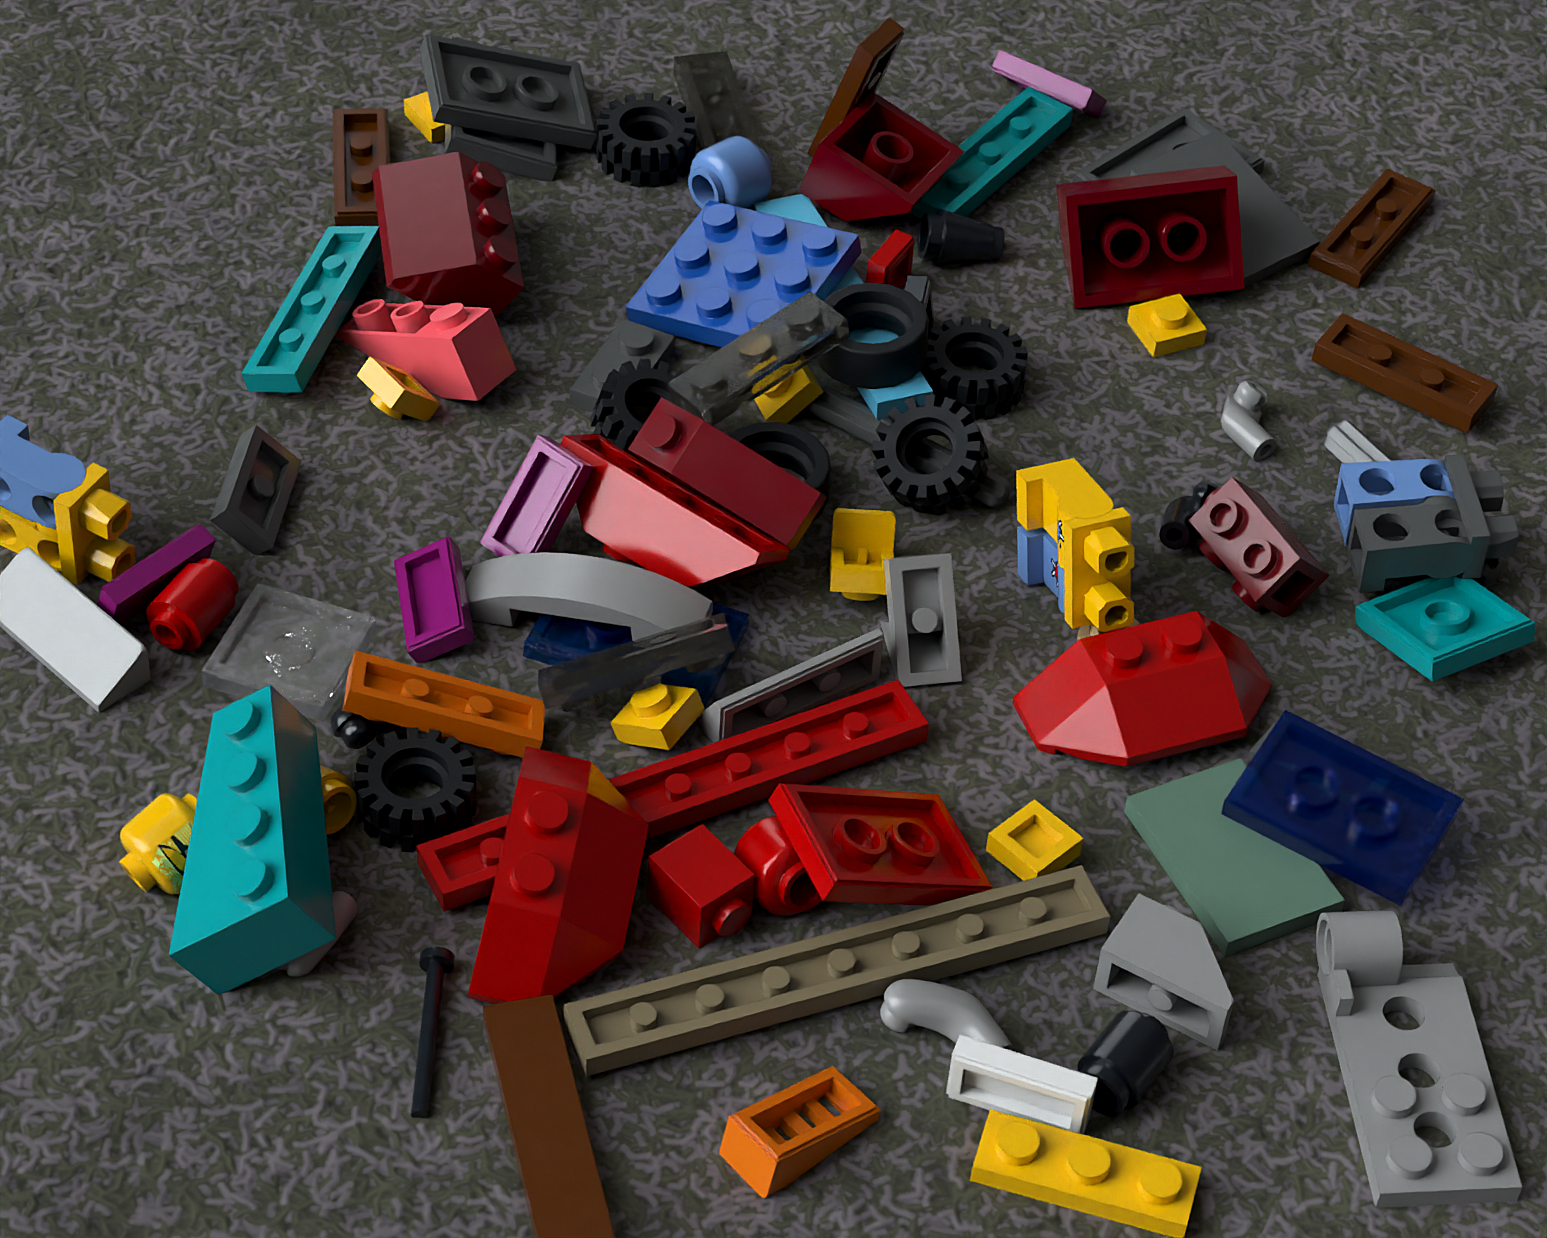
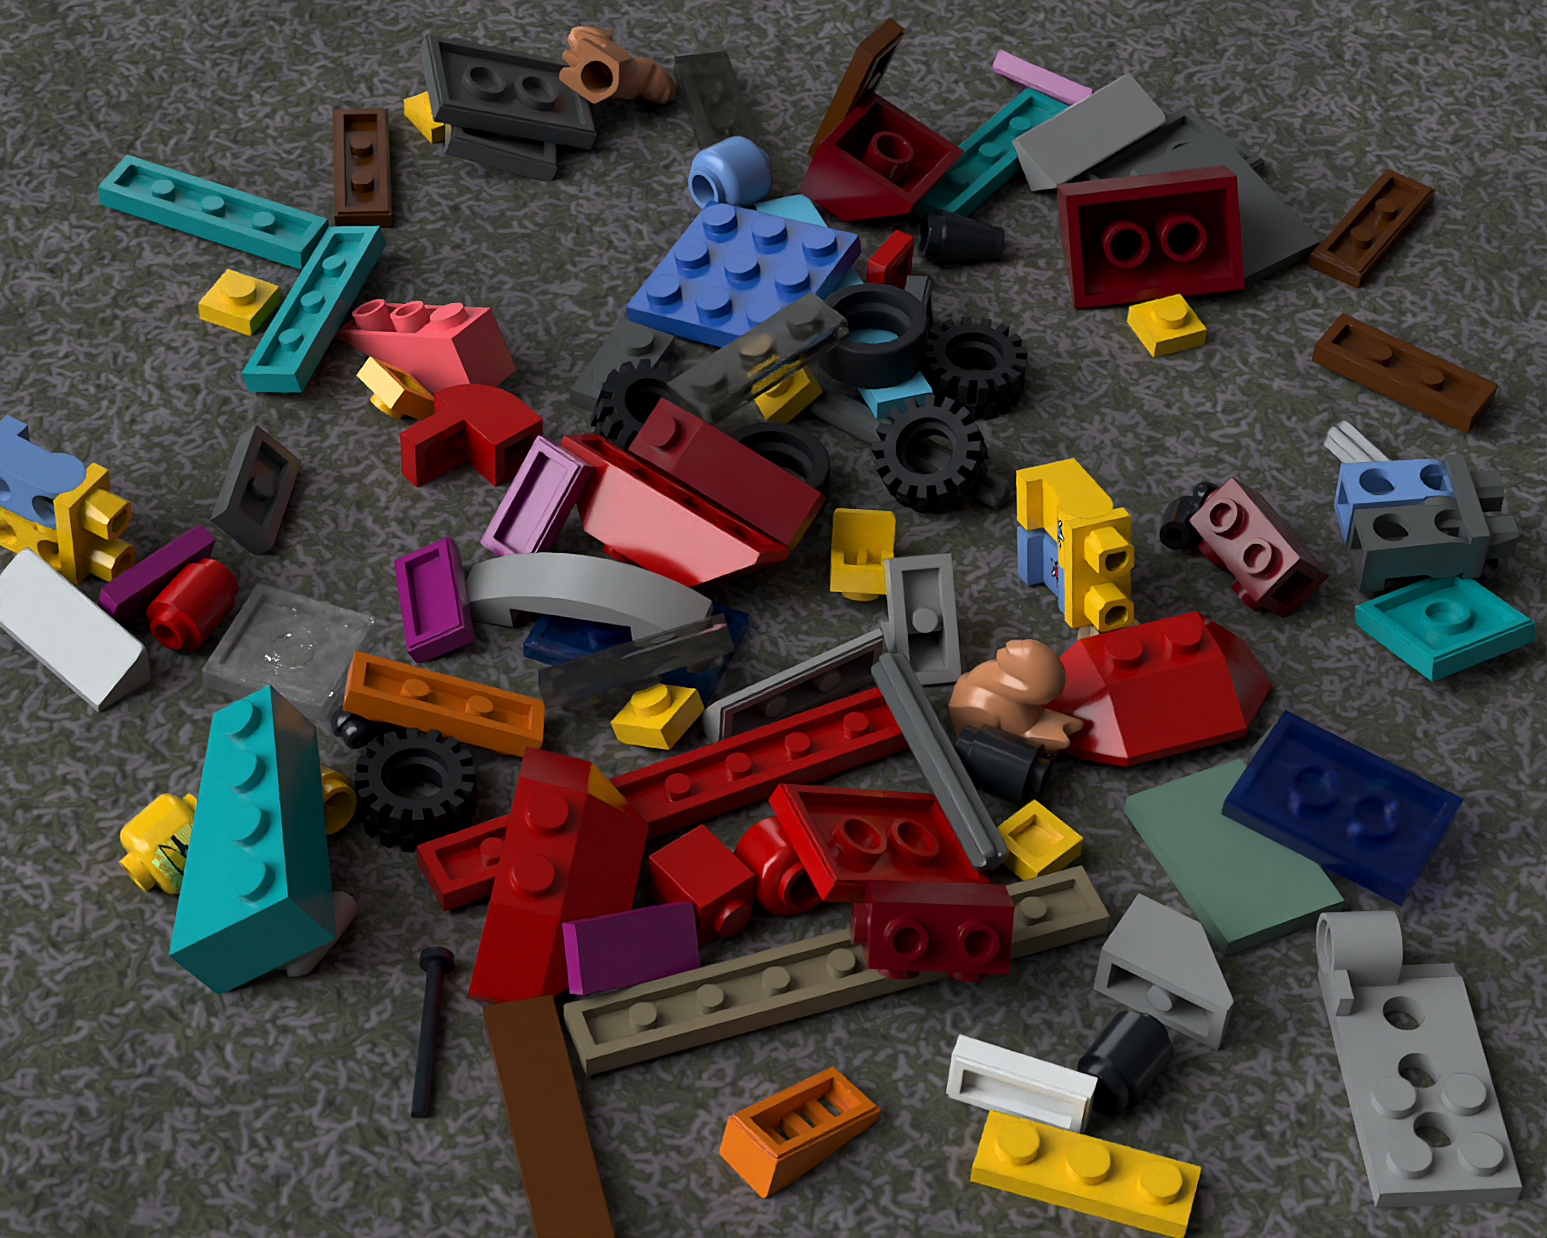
(213, 211): none -> teal plate
(239, 302): none -> yellow plate
(448, 232): dark red slope -> none
(470, 425): none -> red brick
(608, 71): none -> nougat animal
(630, 947): none -> magenta tile
(640, 160): black tyre -> none
(934, 929): none -> dark red brick
(940, 762): none -> dark grey axle
(940, 1009): light grey arm -> none
(1004, 763): none -> black brick
(1012, 695): none -> nougat animal
(1086, 133): none -> light grey slope
(1242, 418): light grey arm -> none

